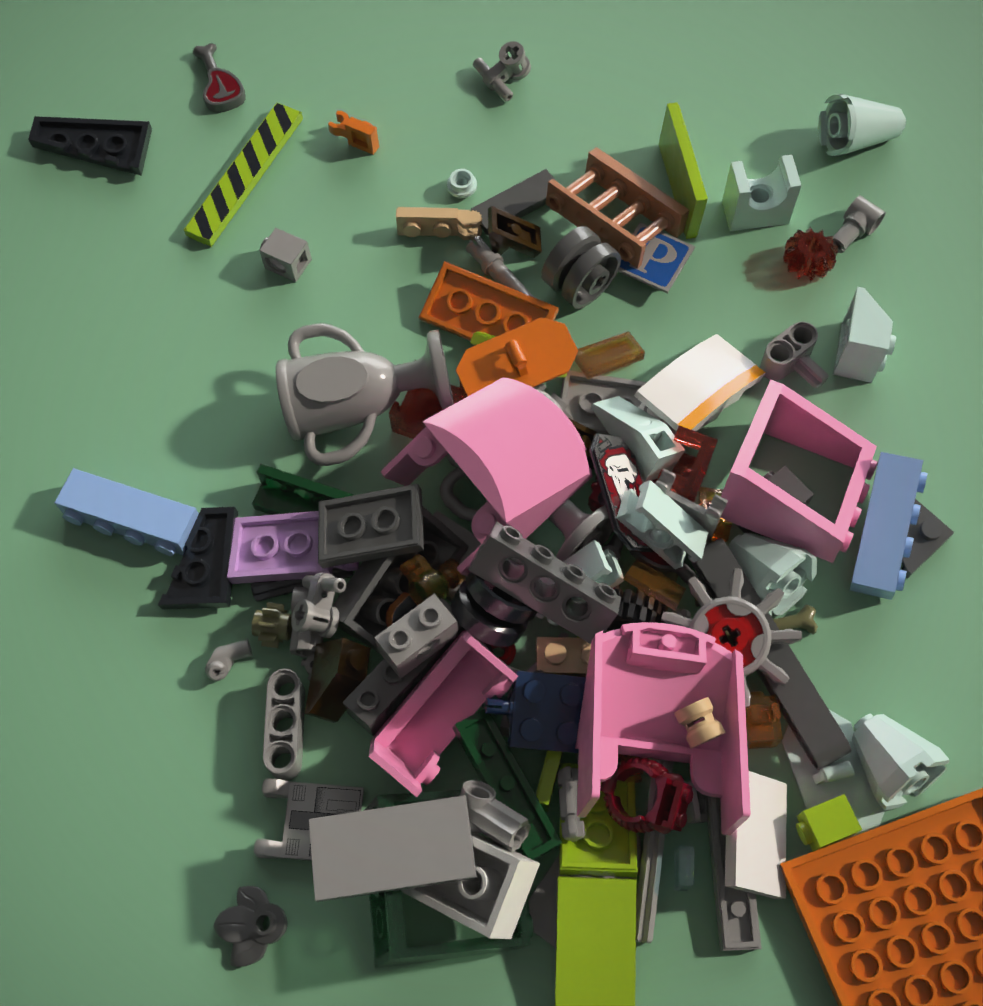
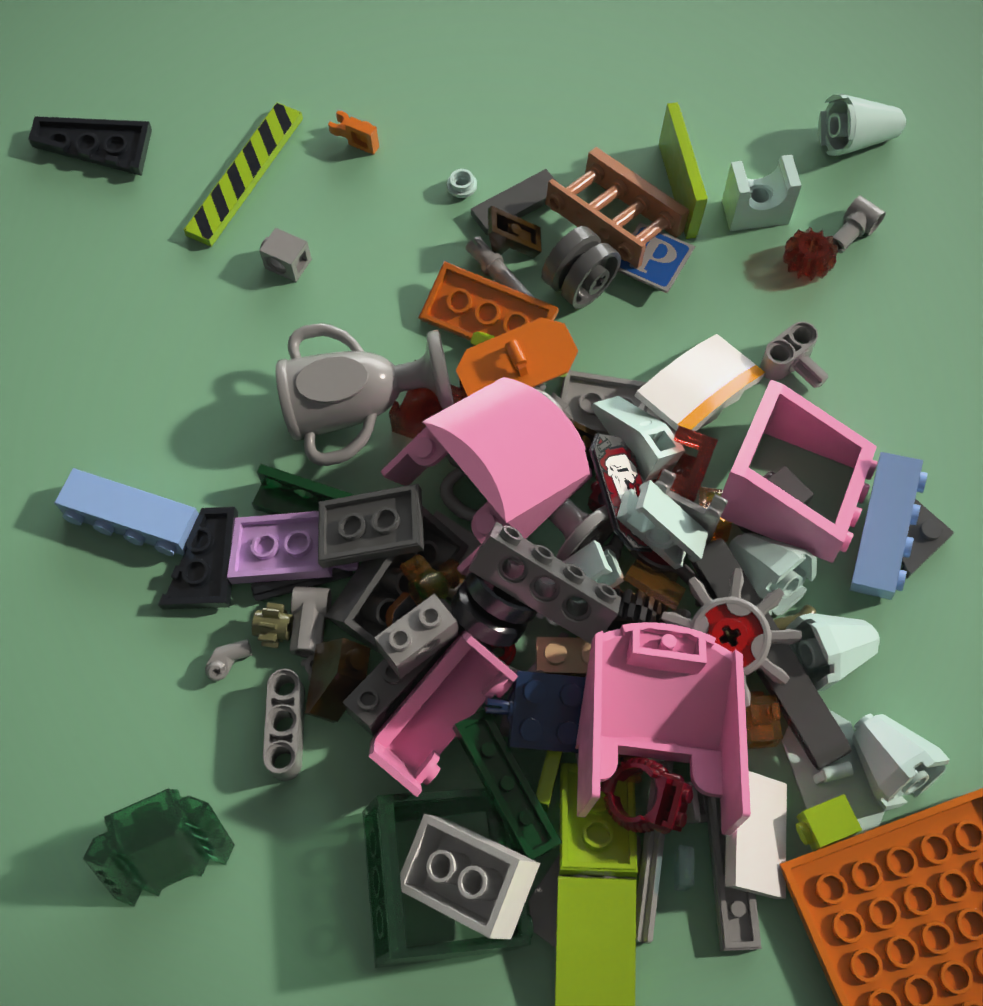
(157, 845): none -> clear green slope
(224, 88): dark grey piece -> none
(244, 925): dark grey plate -> none
(304, 803): light grey flag -> none
(319, 605): light grey piece -> none
(391, 848): light grey tile -> none
(438, 222): tan hinge -> none
(493, 817): light grey piece -> none
(504, 69): light grey piece -> none
(573, 828): light grey axle -> none
(609, 355): clear orange tile -> none
(704, 730): tan wheel -> none
(832, 646): none -> light aqua cone
(864, 339): light aqua slope -> none

